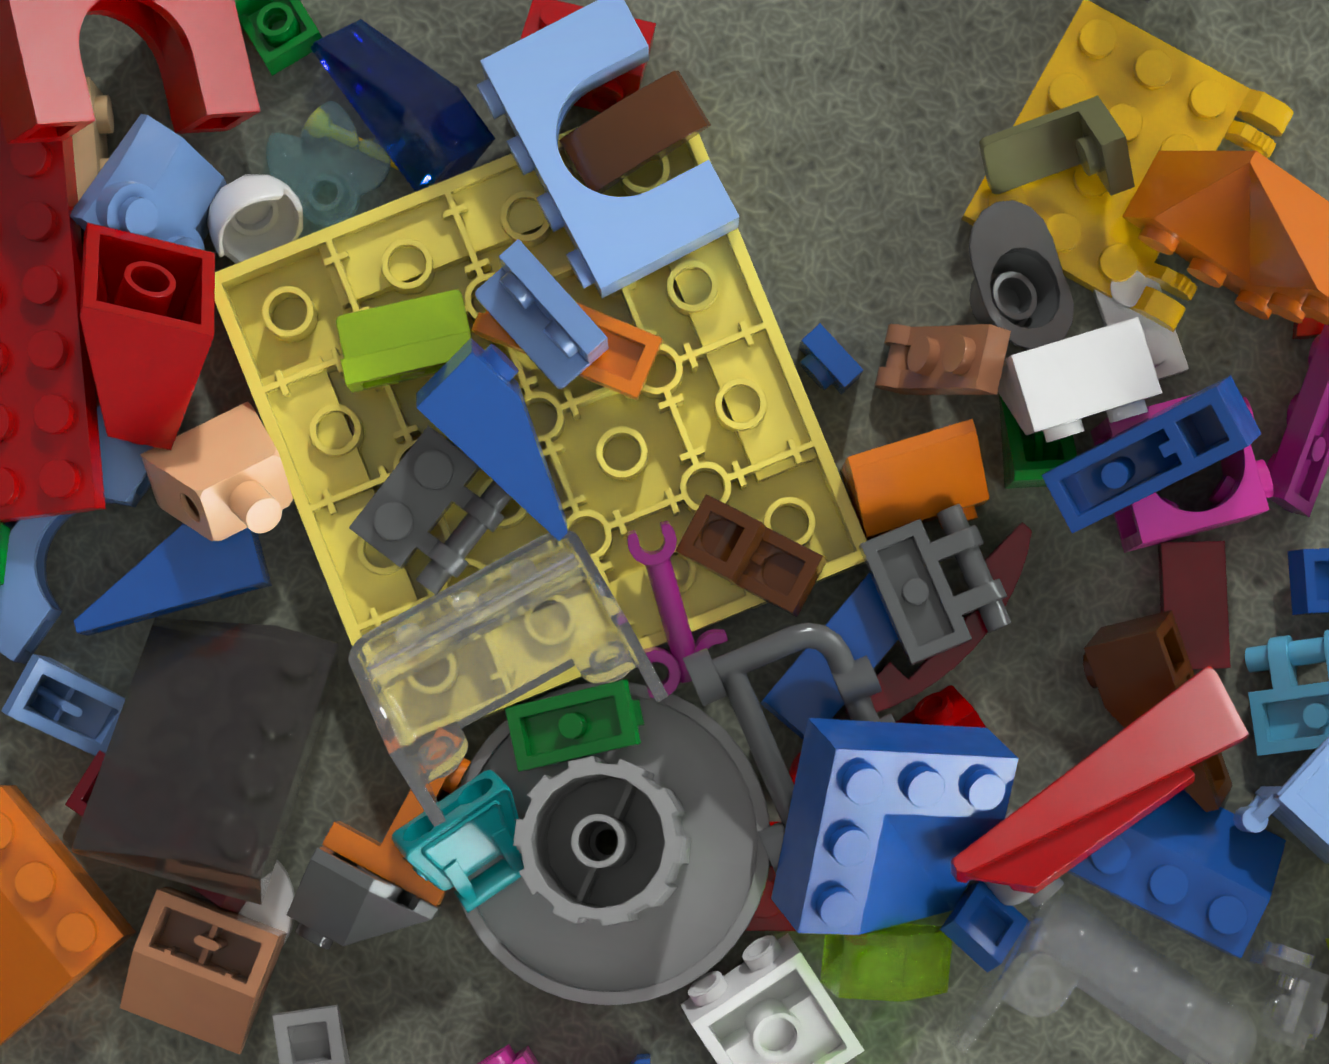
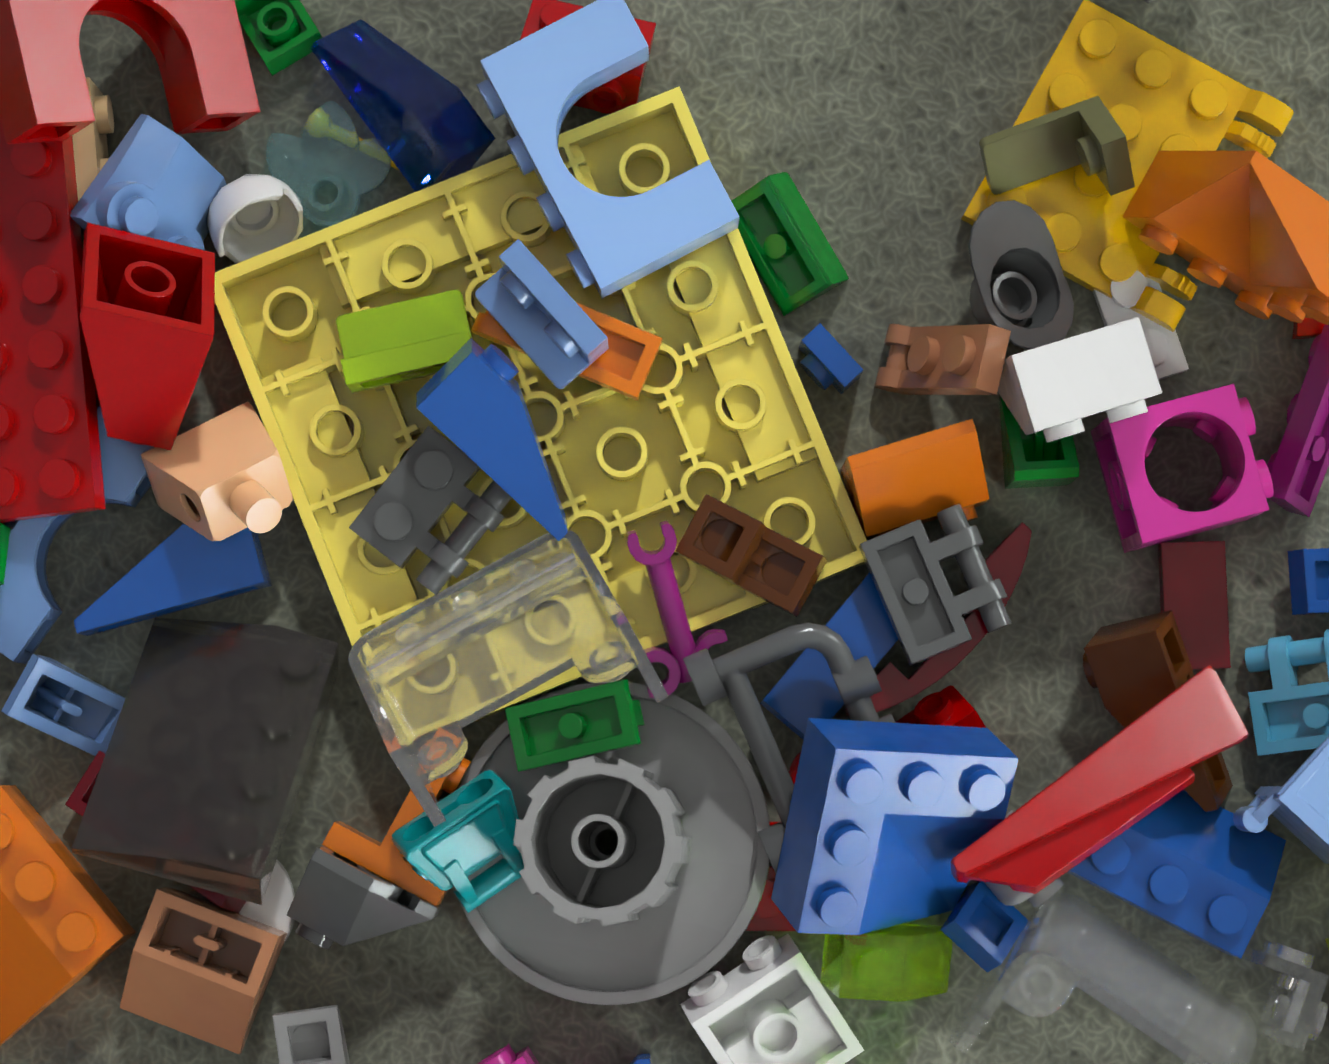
(635, 132): reddish brown slope -> none
(786, 243): none -> green slope
(1152, 454): blue slope -> none

